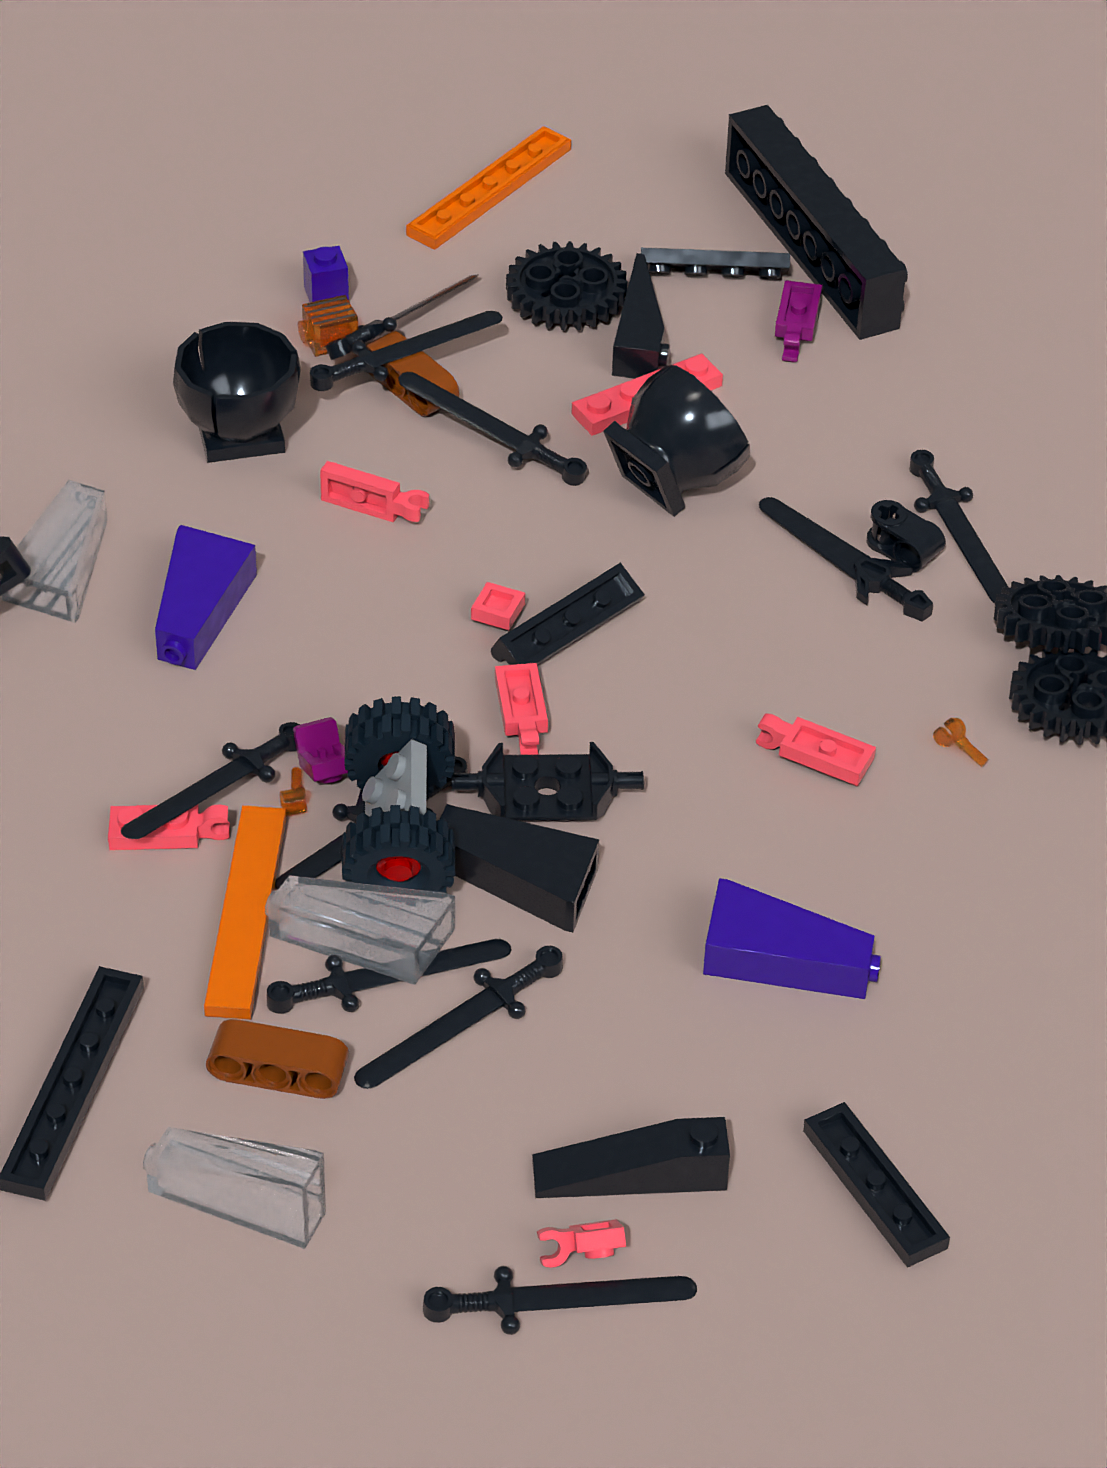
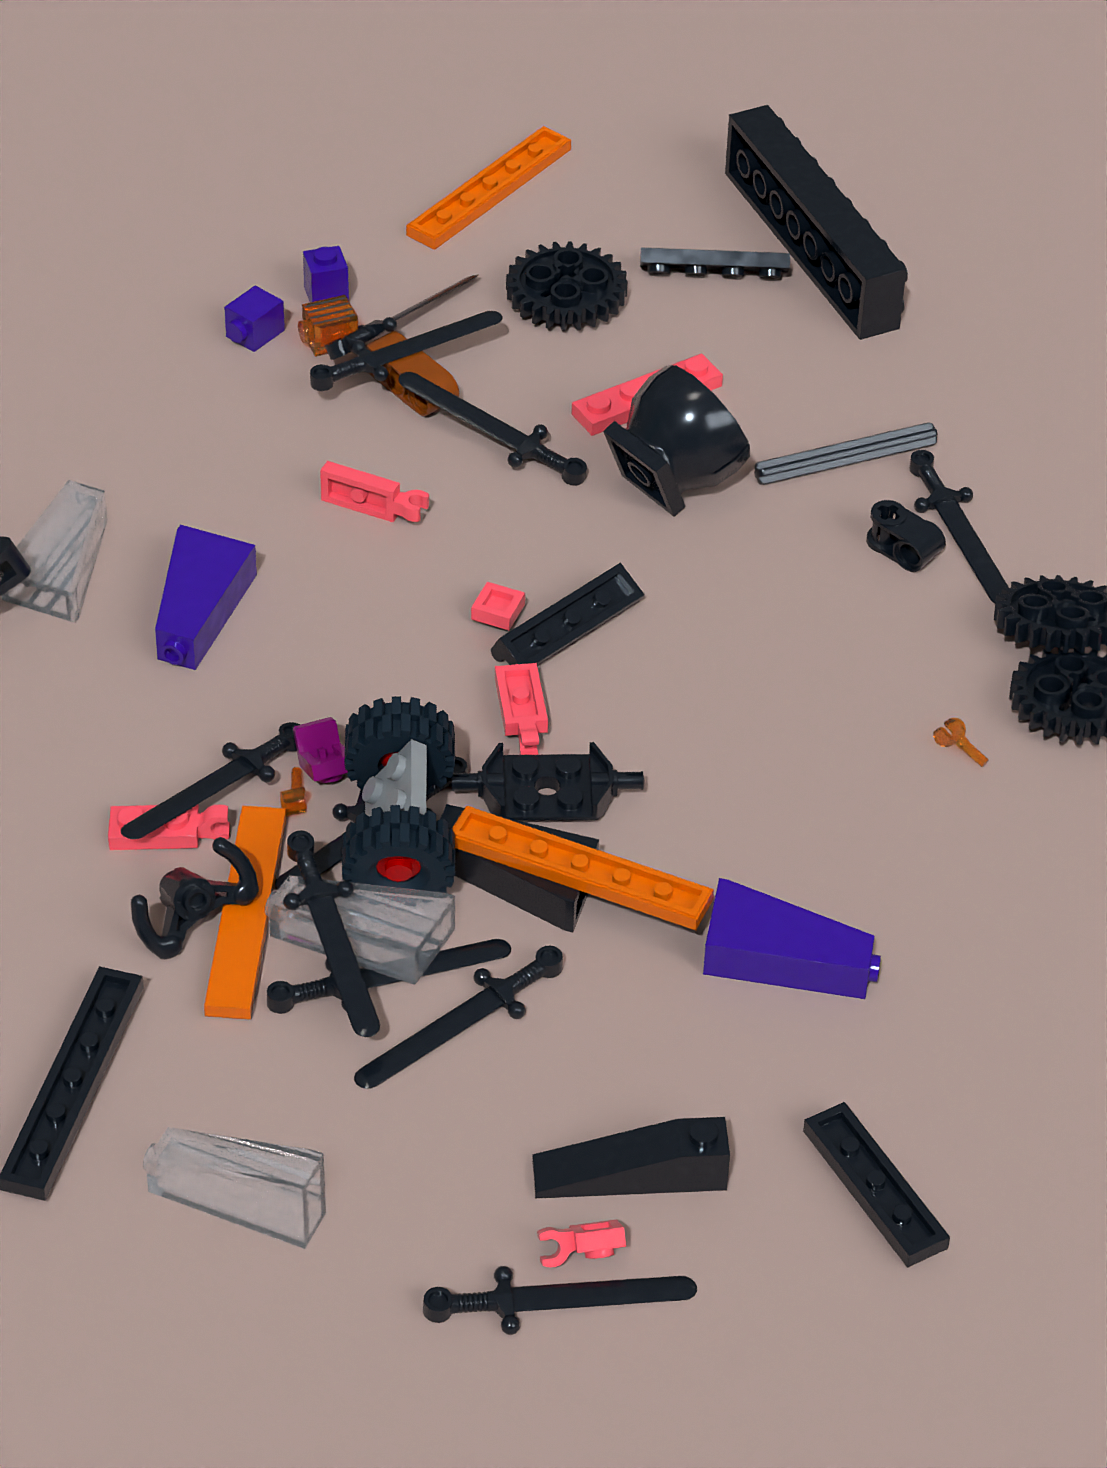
(191, 899): none -> black piece
(237, 388): black plate -> none
(254, 318): none -> dark purple brick
(277, 1058): dark orange beam -> none
(332, 933): none -> black sword
(582, 868): none -> orange tile
(640, 332): black slope -> none
(797, 316): magenta plate -> none
(817, 747): coral plate -> none
(845, 453): none -> axle
(869, 573): black sword -> none

